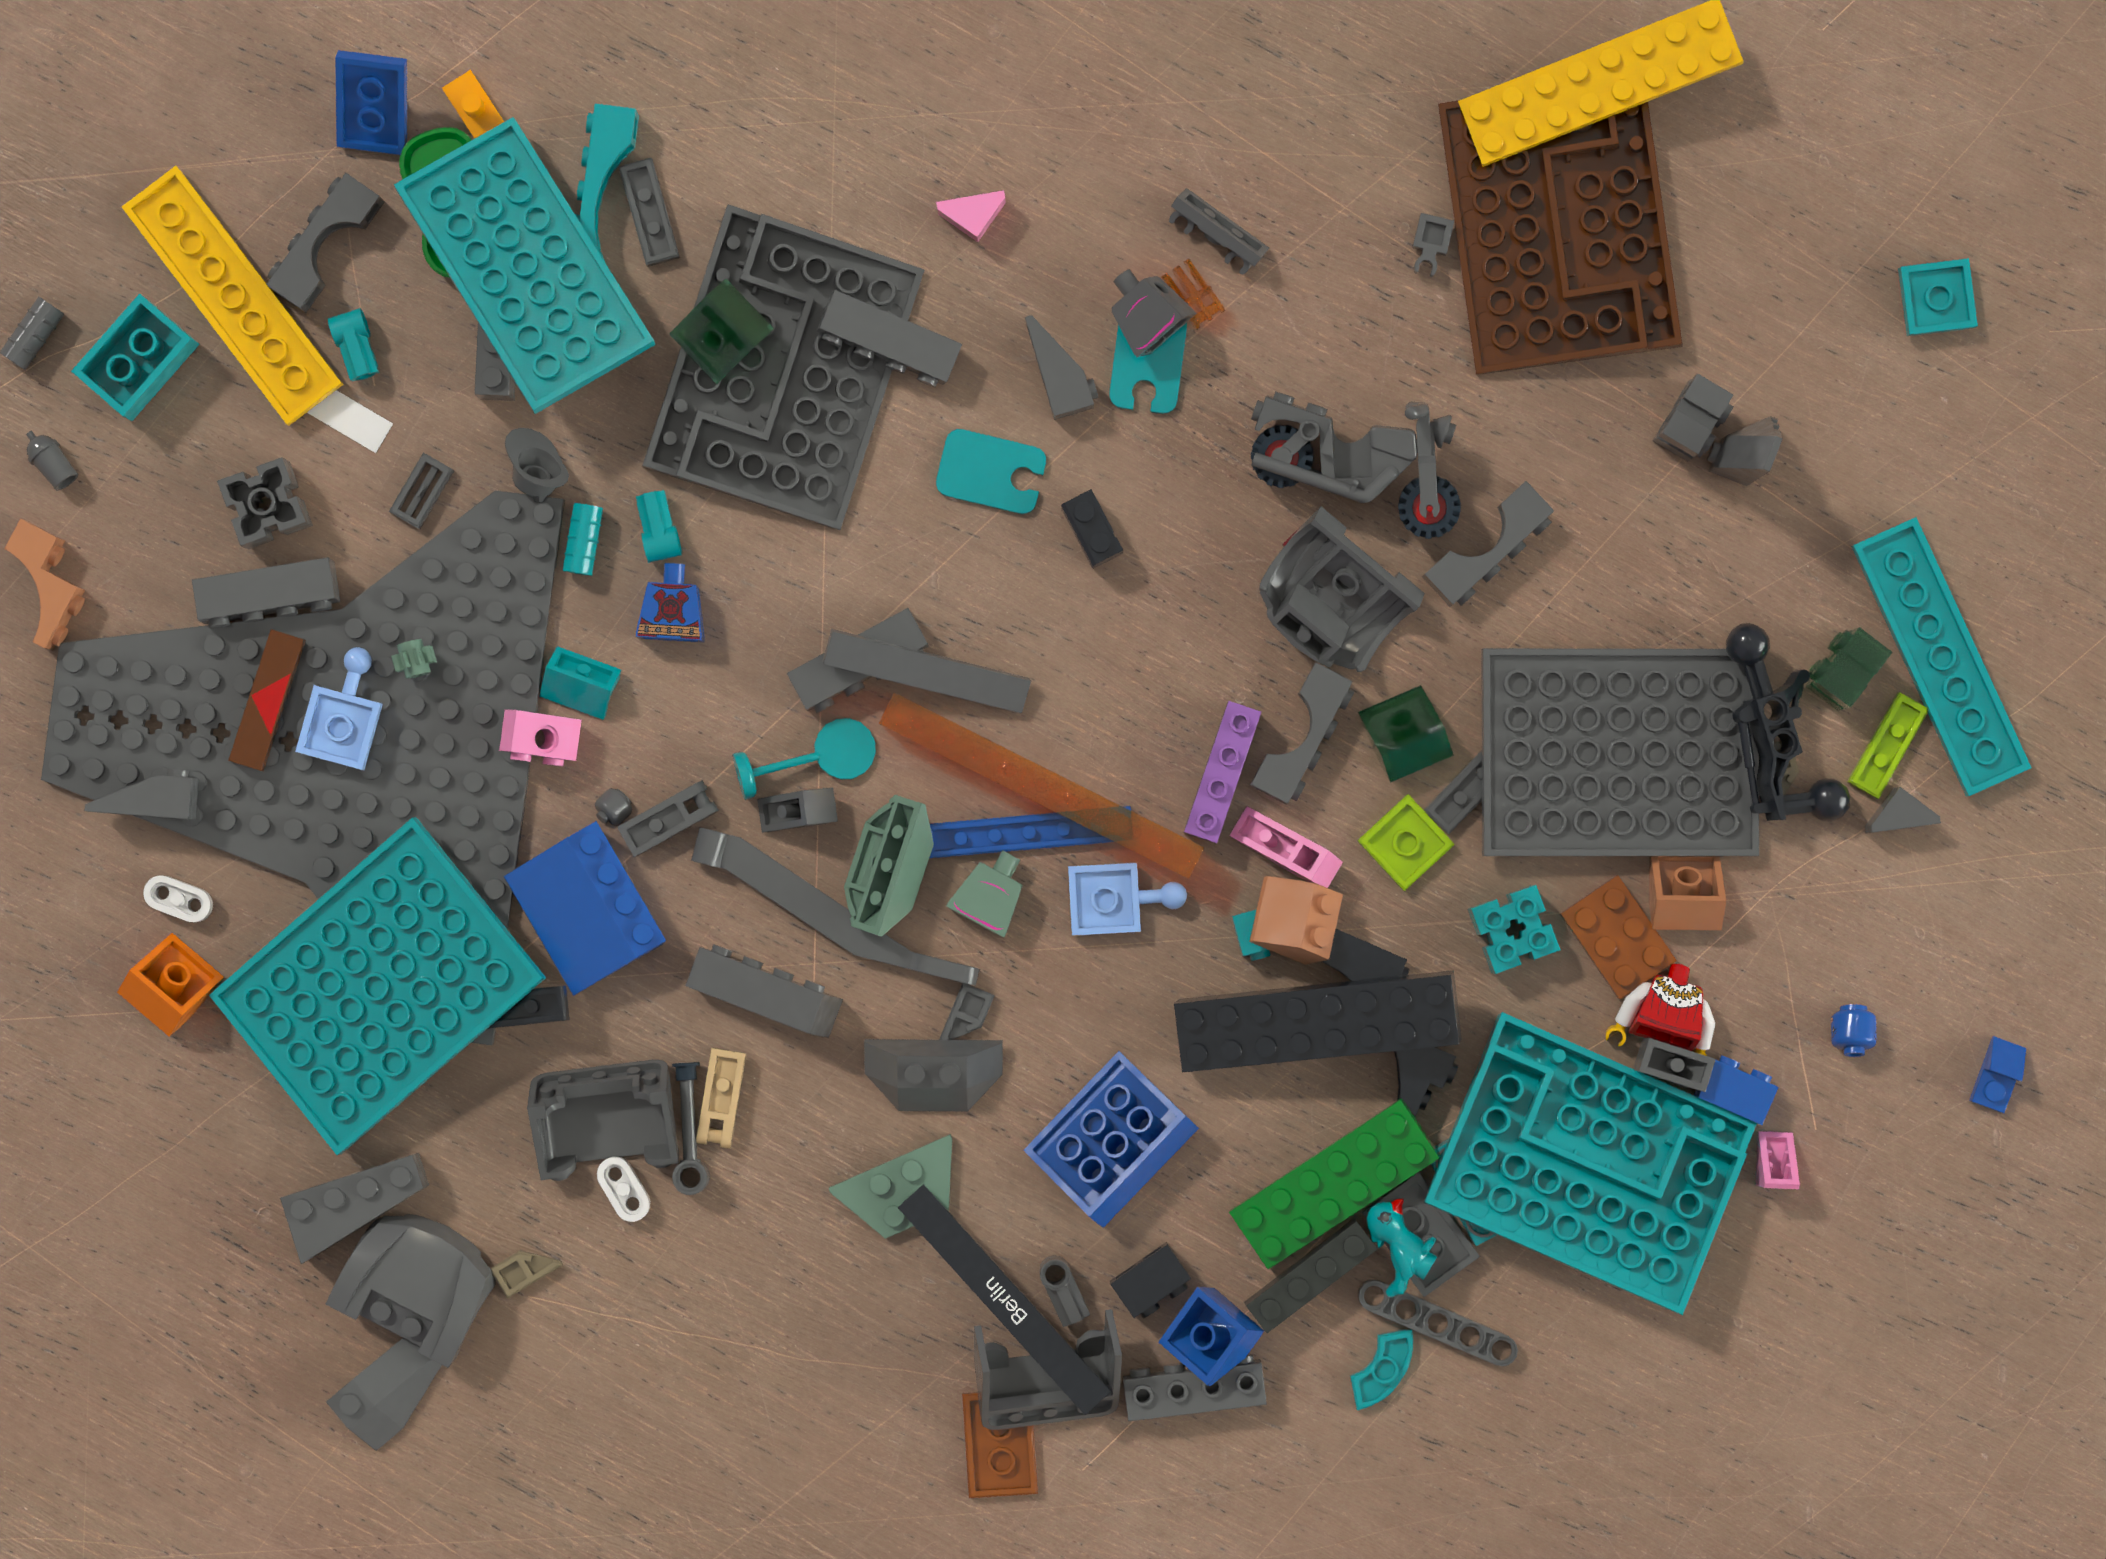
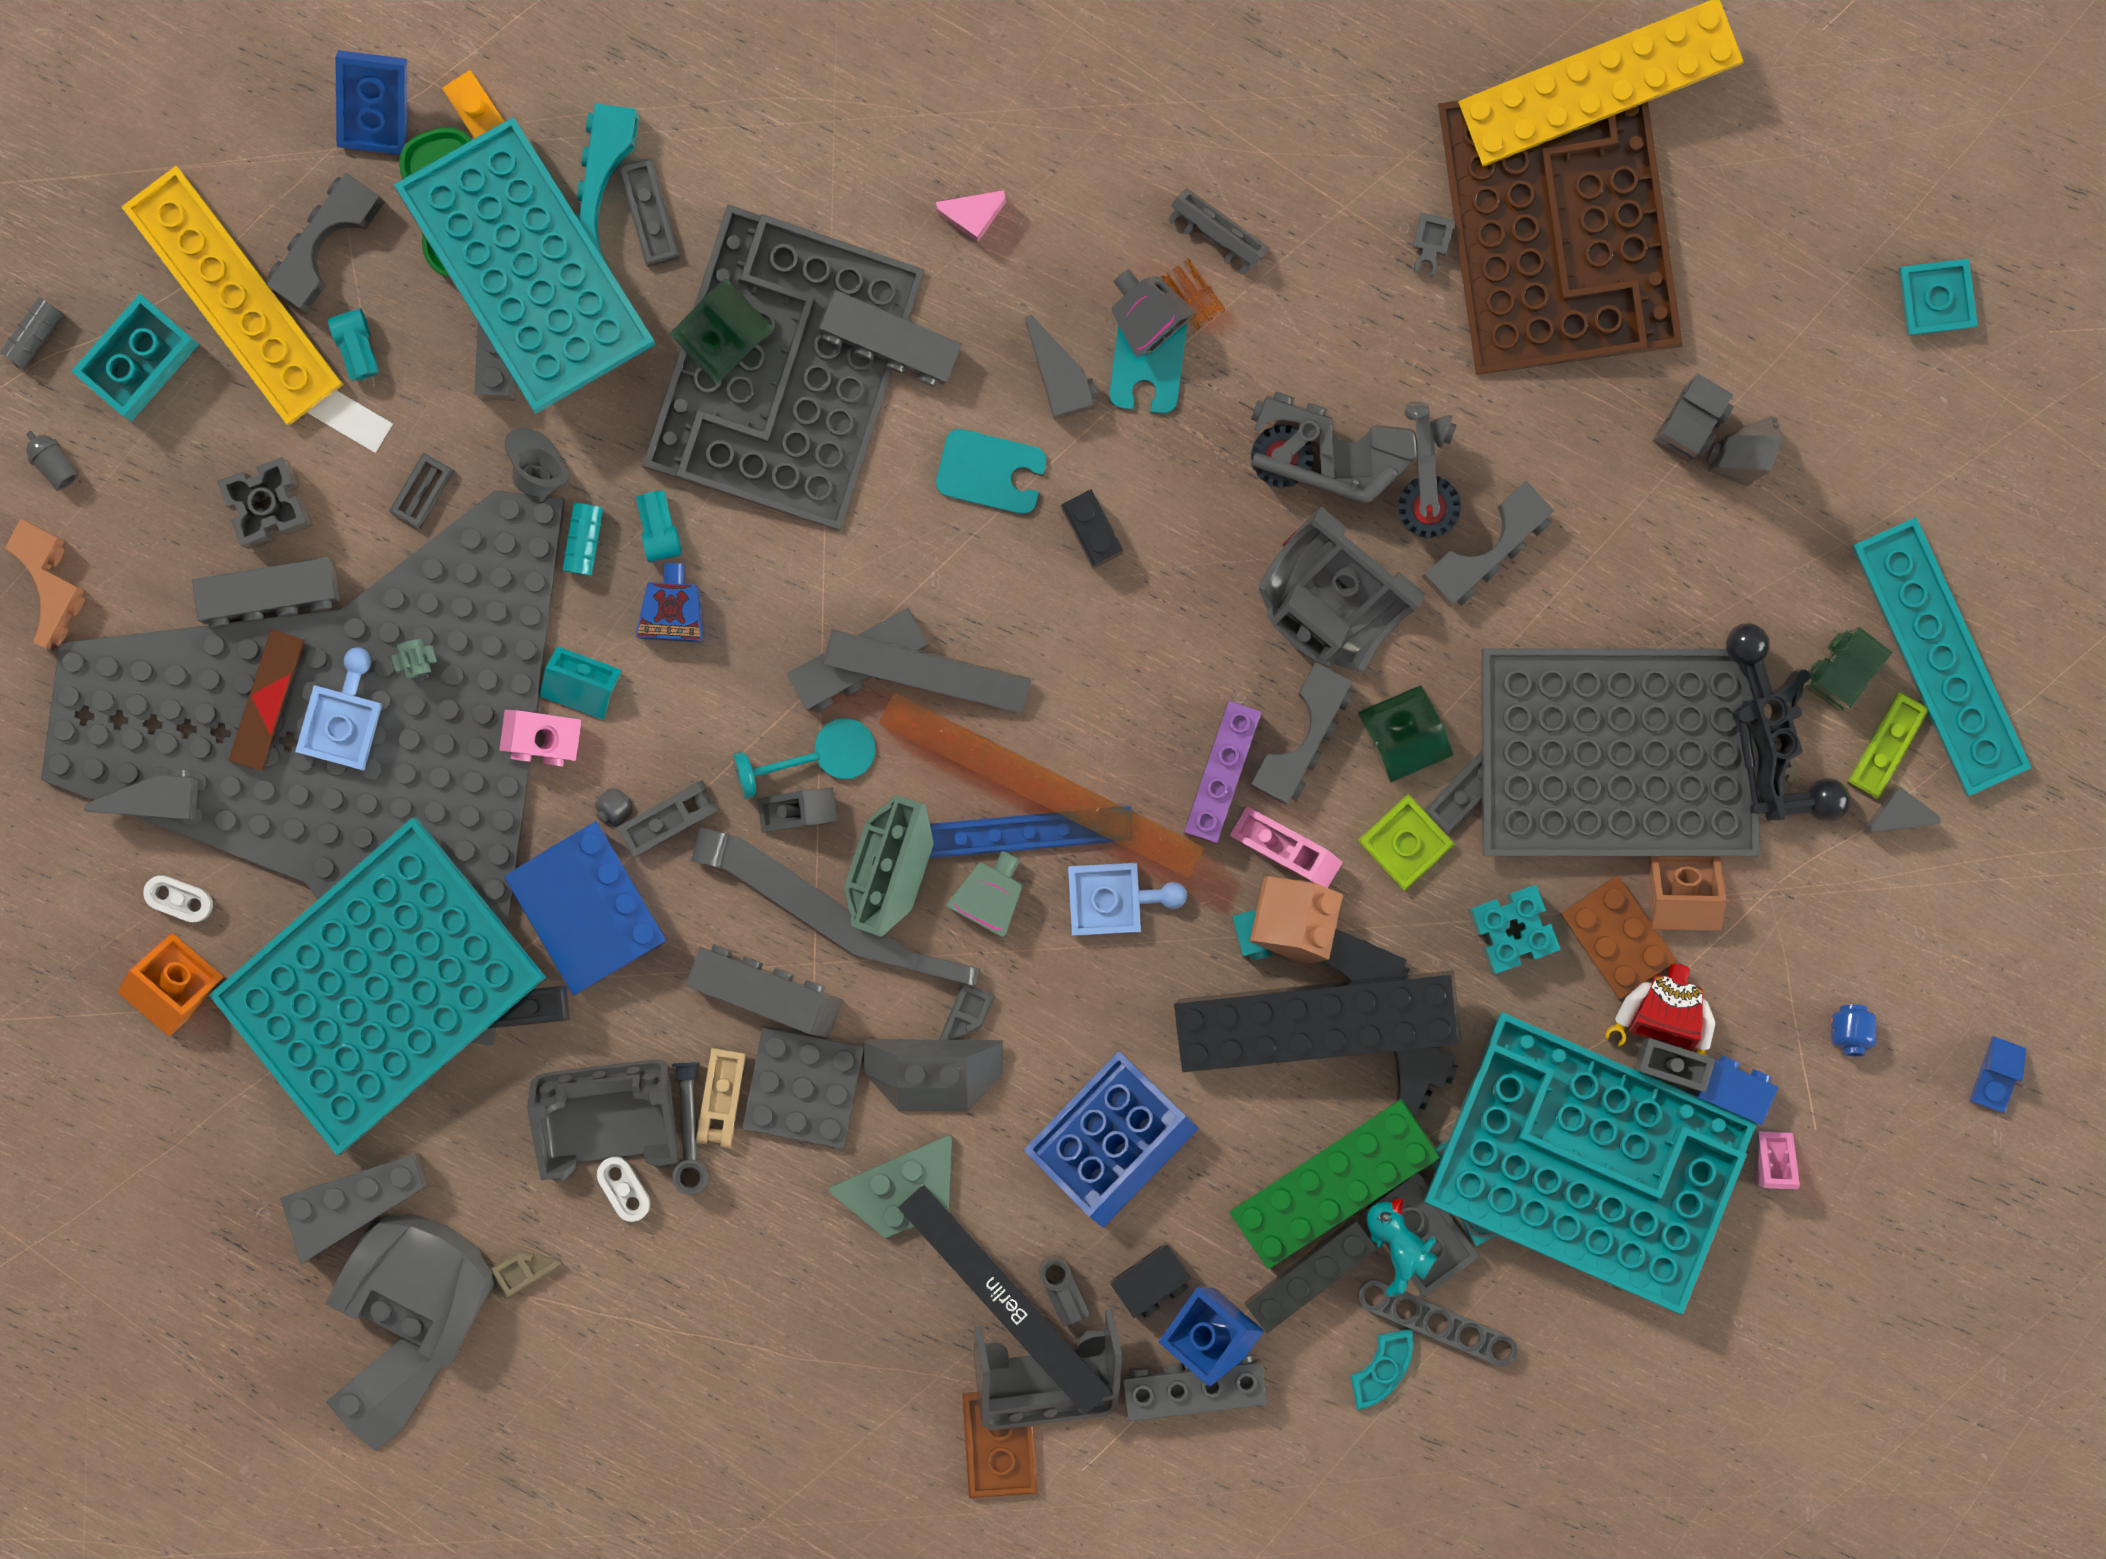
(803, 1087): none -> dark grey plate

